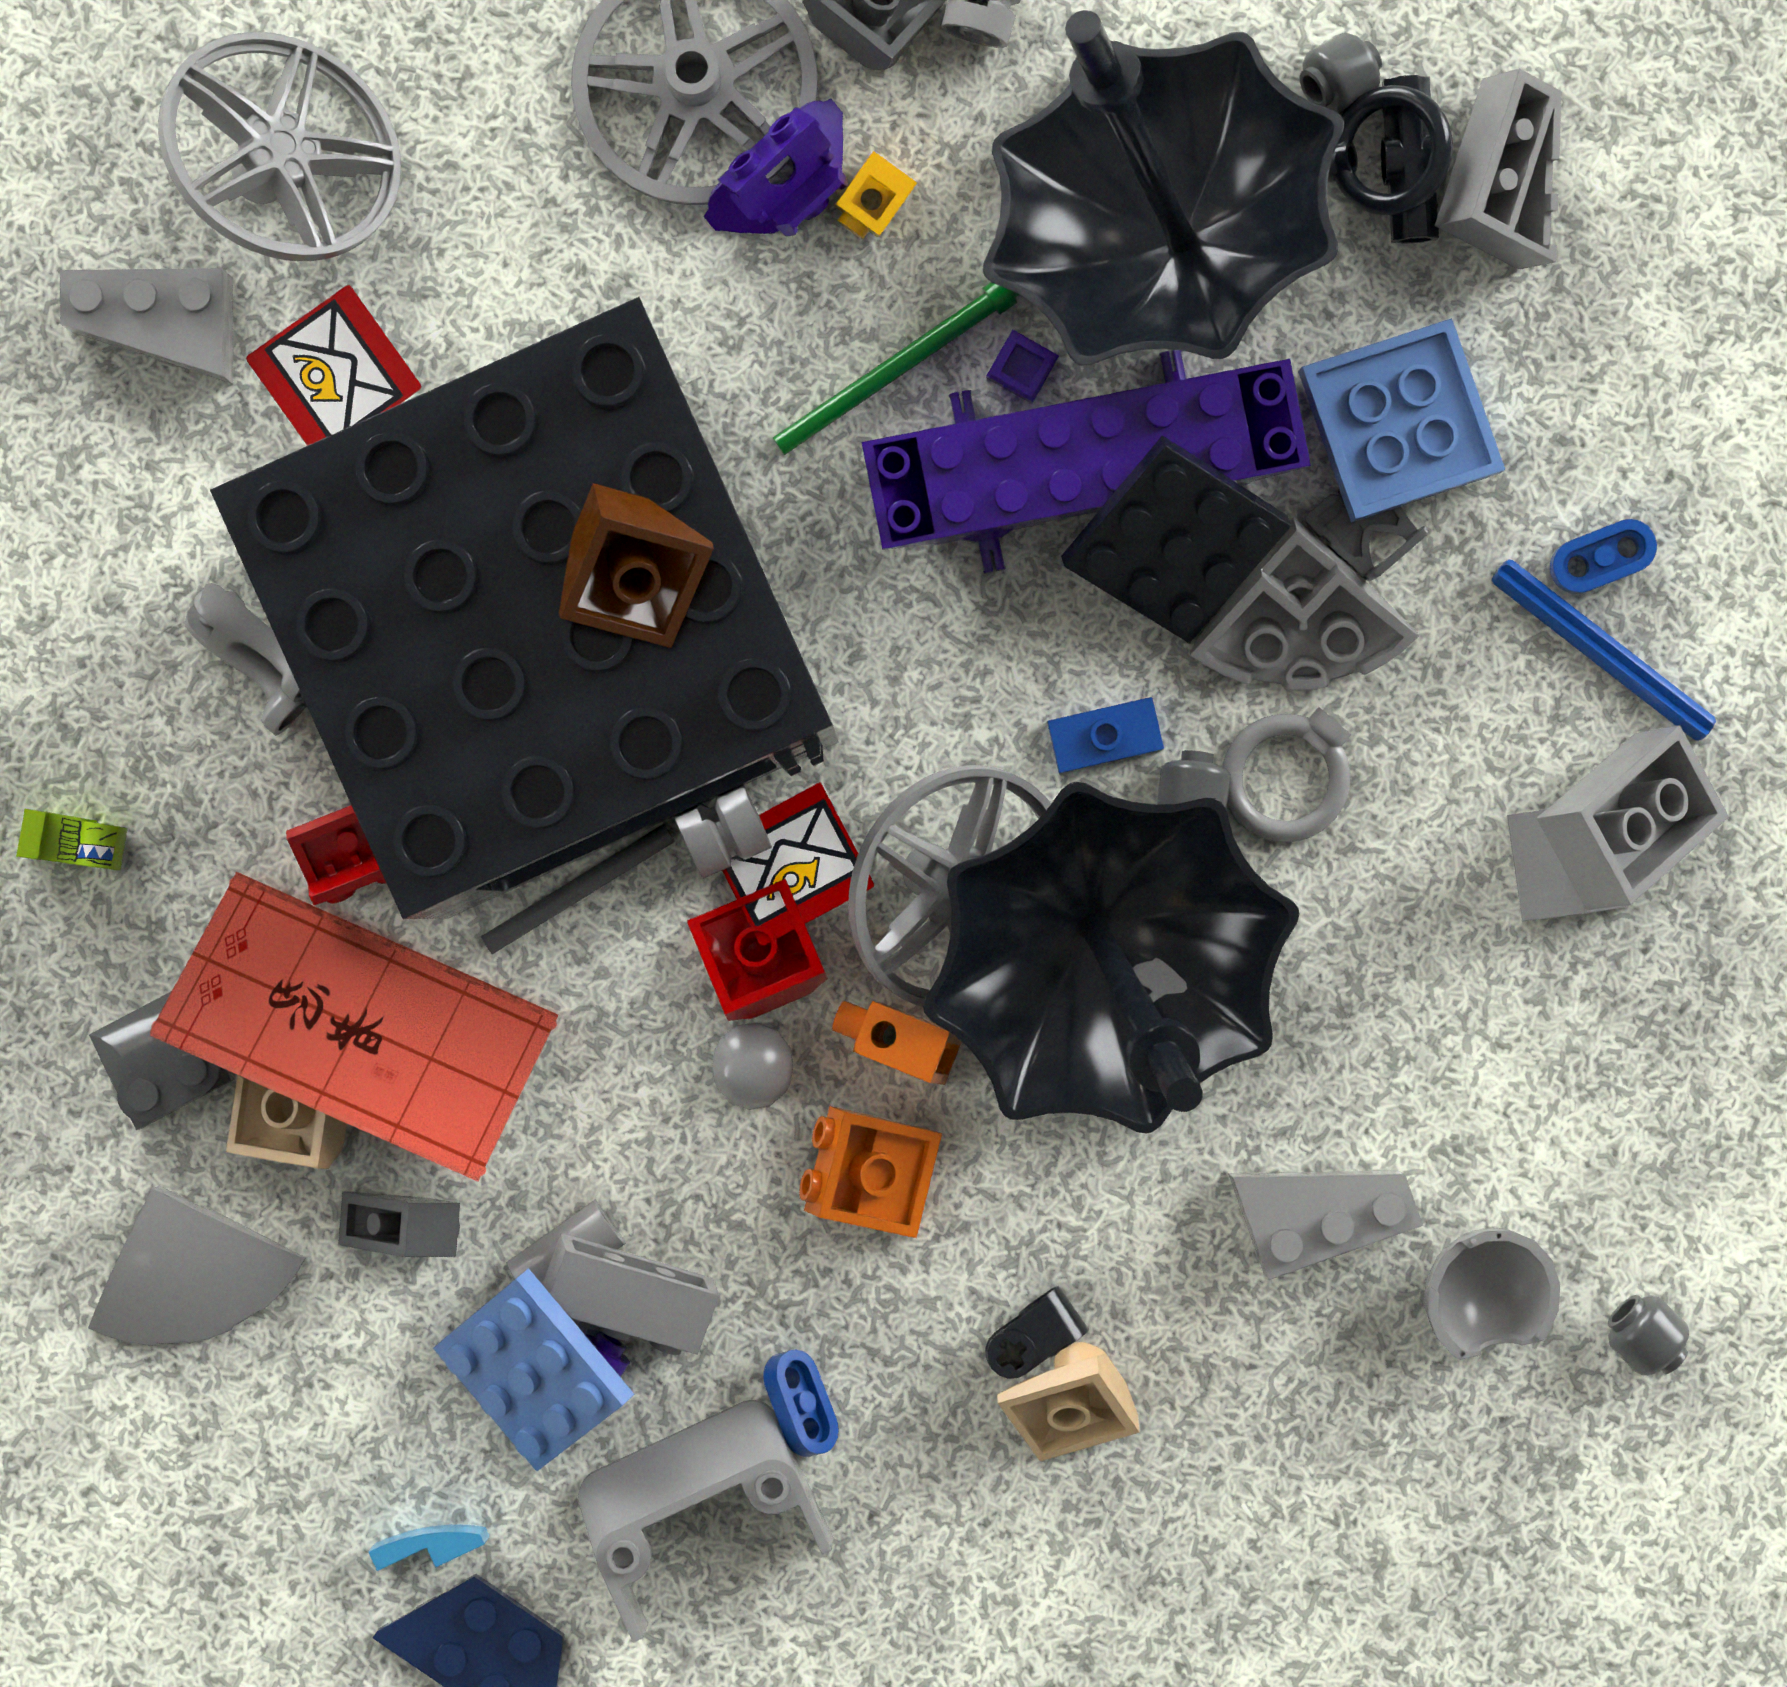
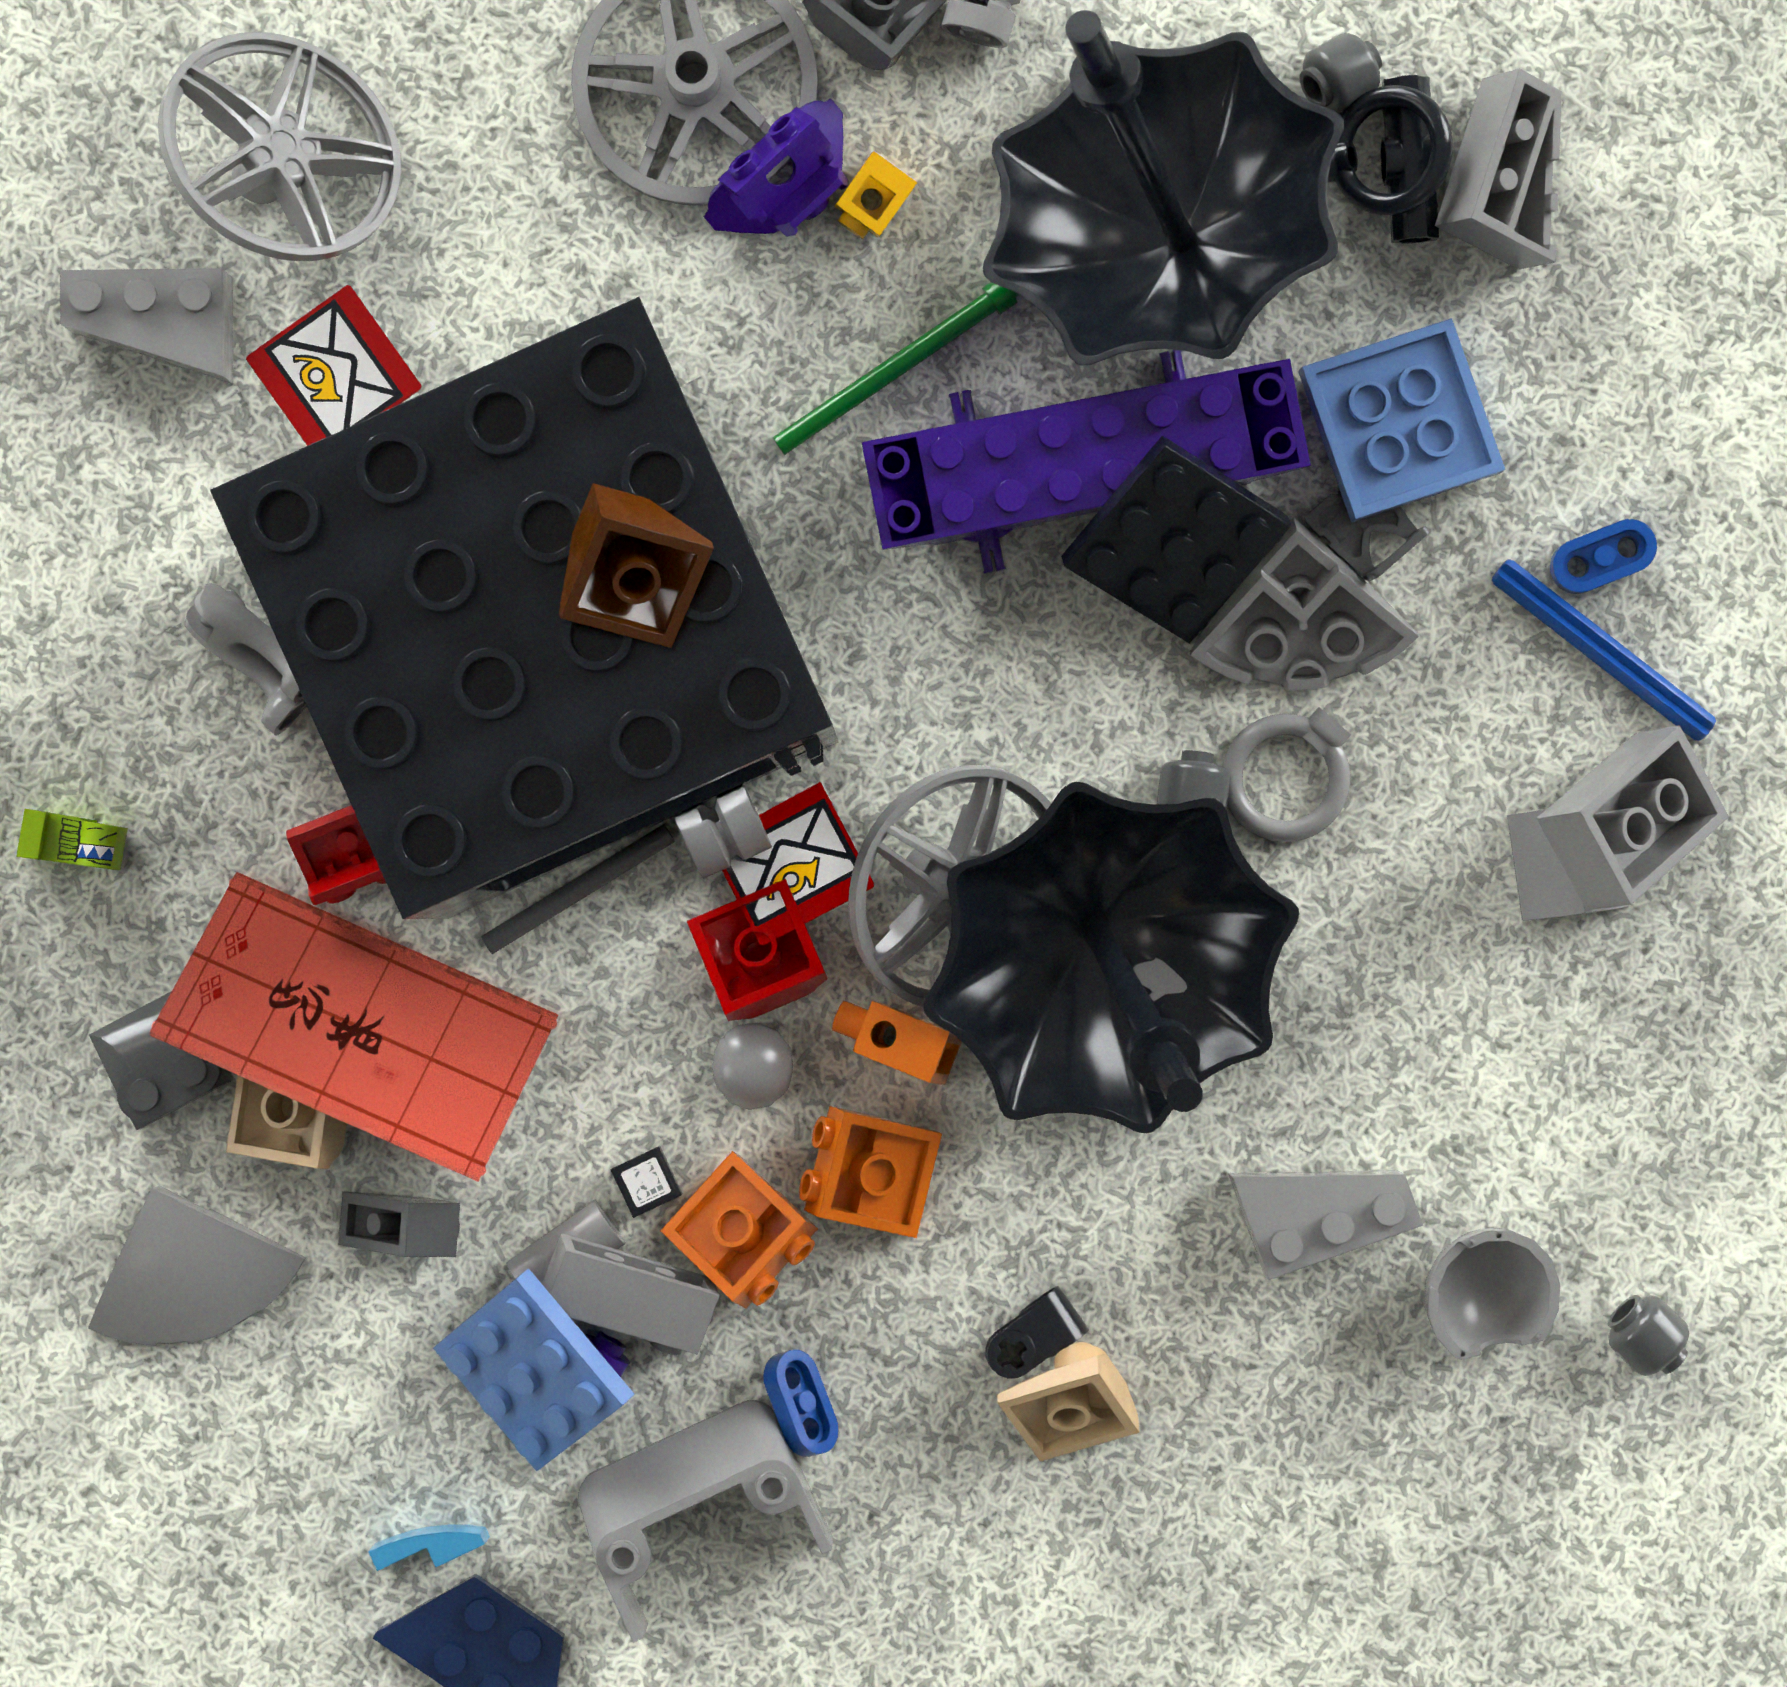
(646, 1181): none -> tile
(741, 1232): none -> orange plate
(1022, 366): dark purple tile -> none
(1105, 735): blue plate -> none

